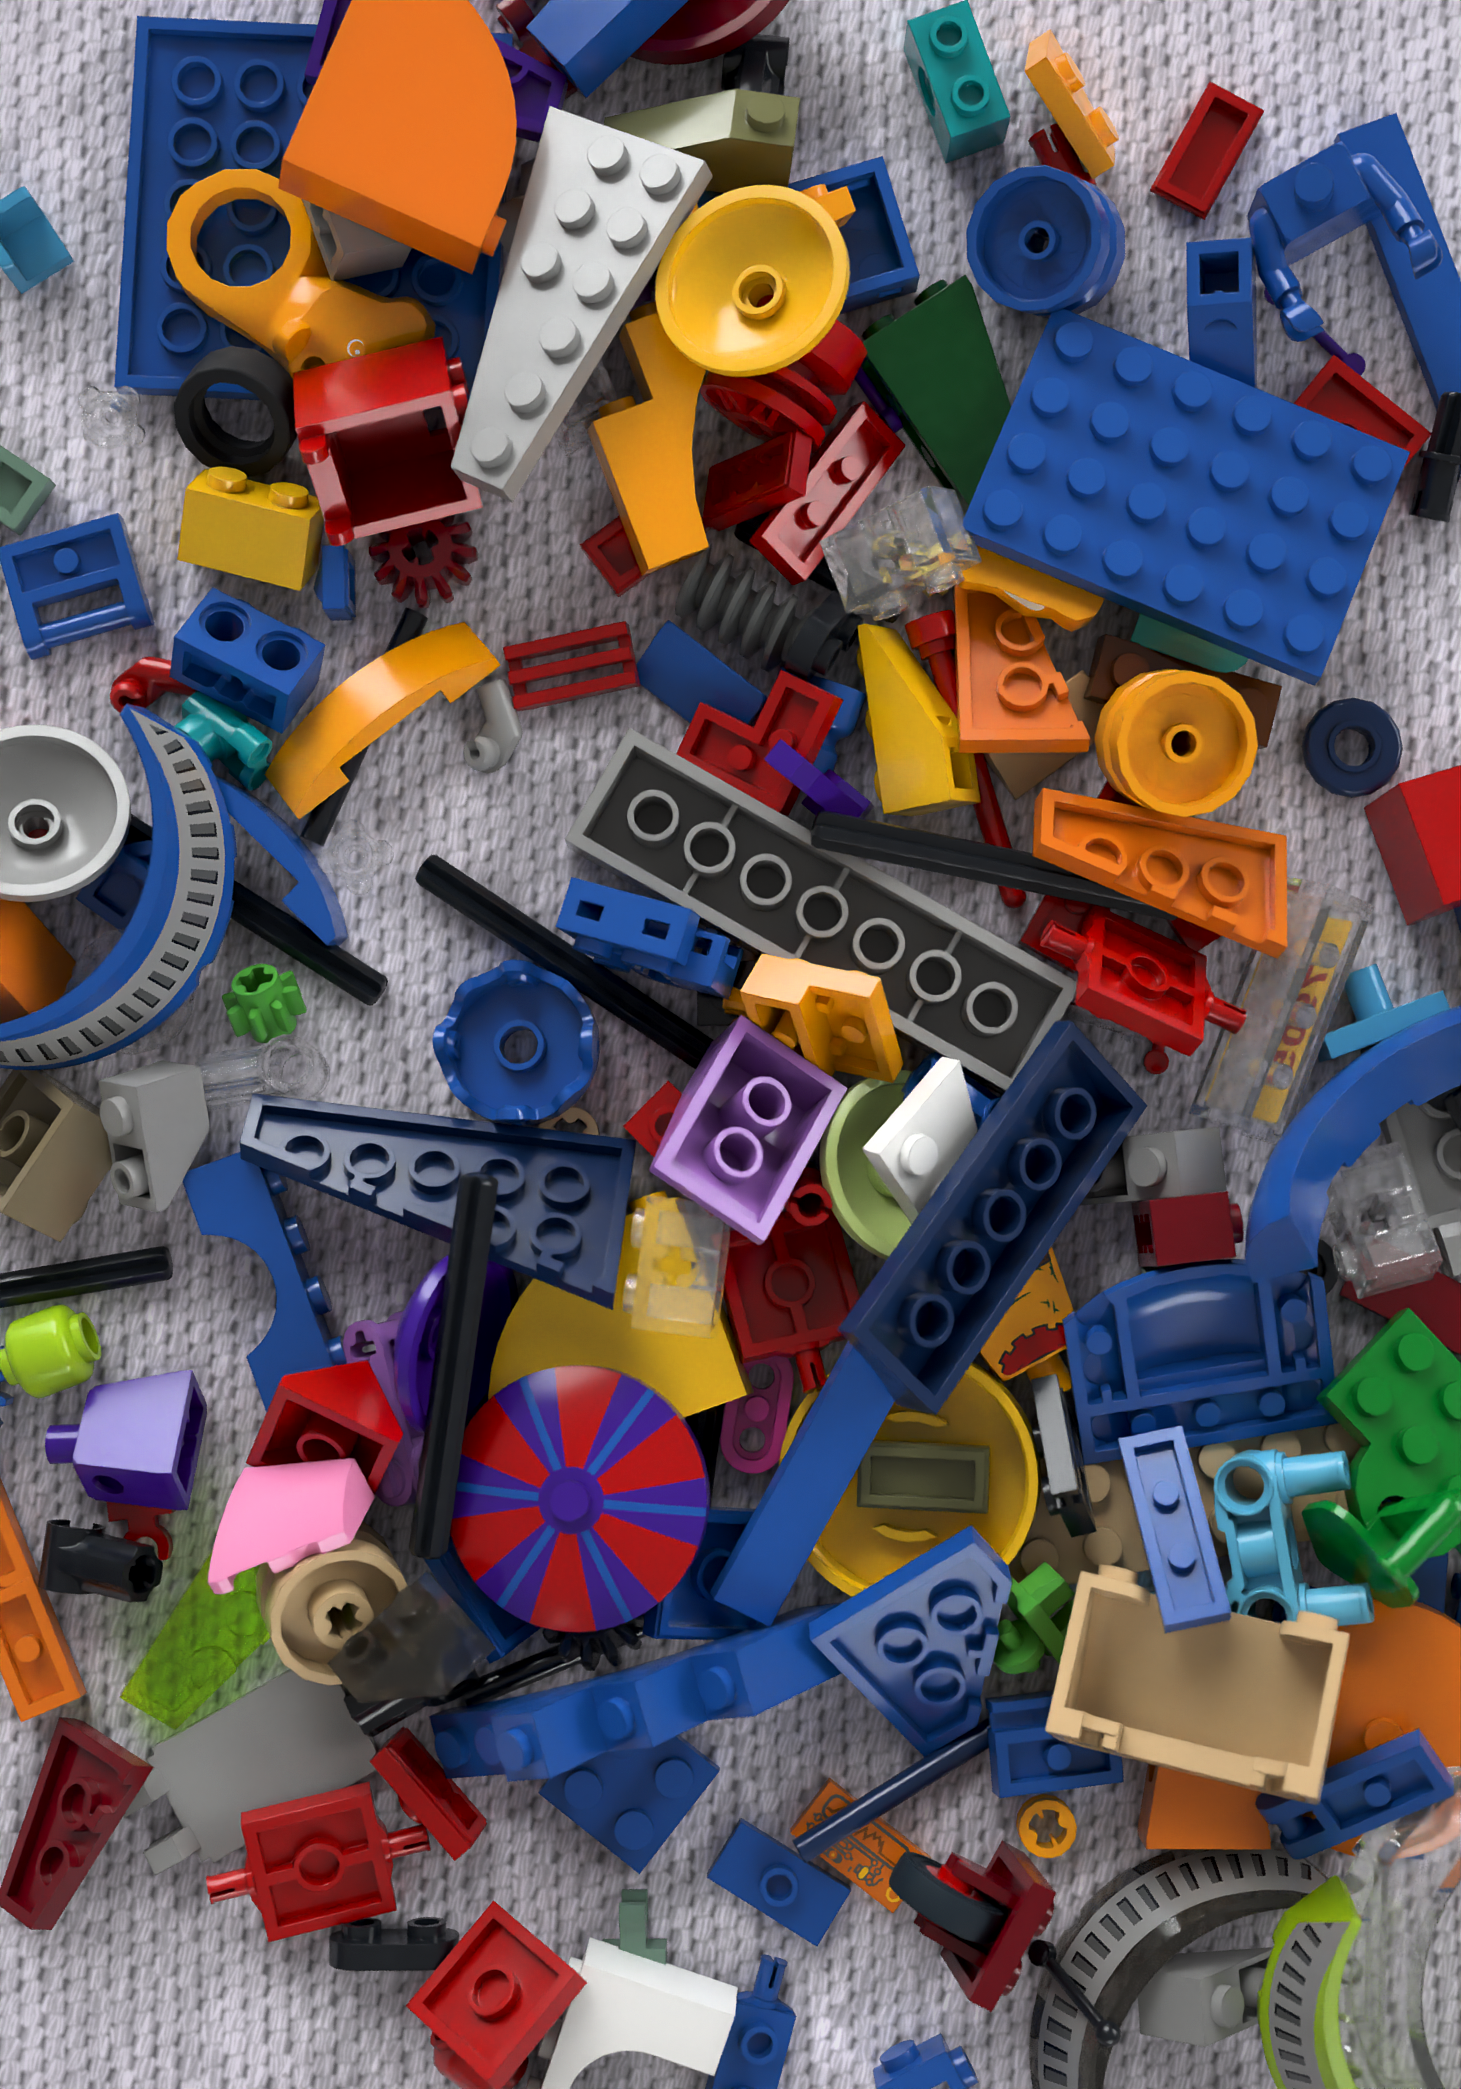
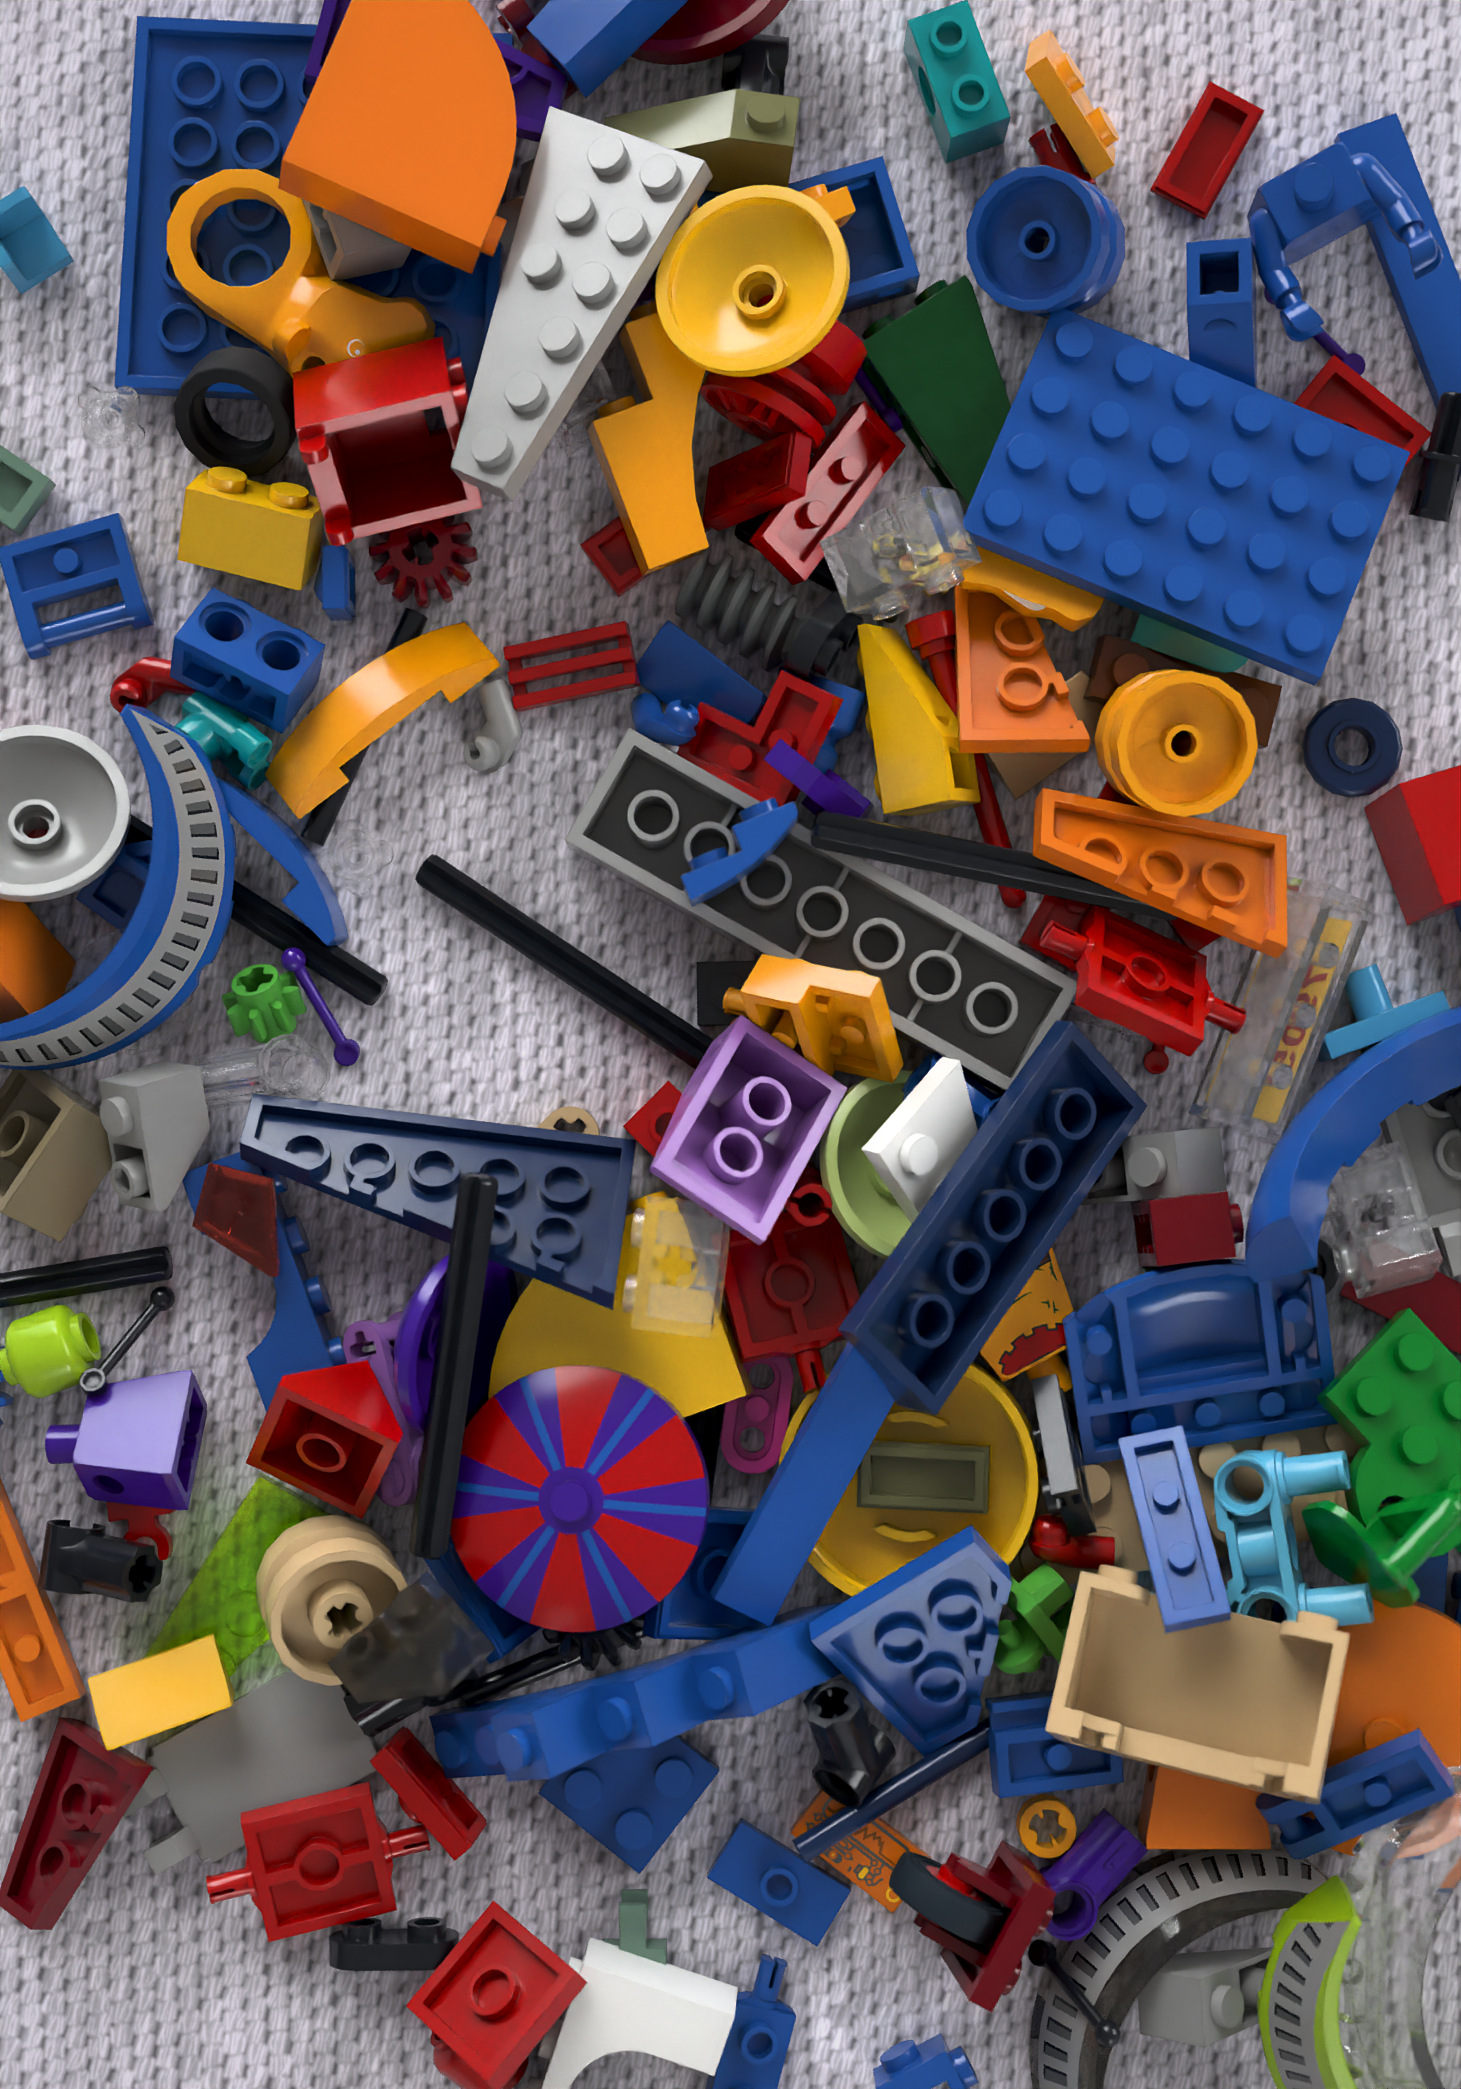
(94, 1379): none -> black hinge
(161, 1692): none -> yellow slope
(241, 1215): none -> clear red piece
(287, 1515): bright pink slope -> none
(346, 1049): none -> dark purple hinge
(482, 1019): blue plate -> none
(649, 938): blue piece -> none
(671, 728): none -> blue arm
(756, 838): none -> blue slope
(849, 1745): none -> black piece
(1054, 1545): none -> red arm
(1092, 1871): none -> dark purple piece

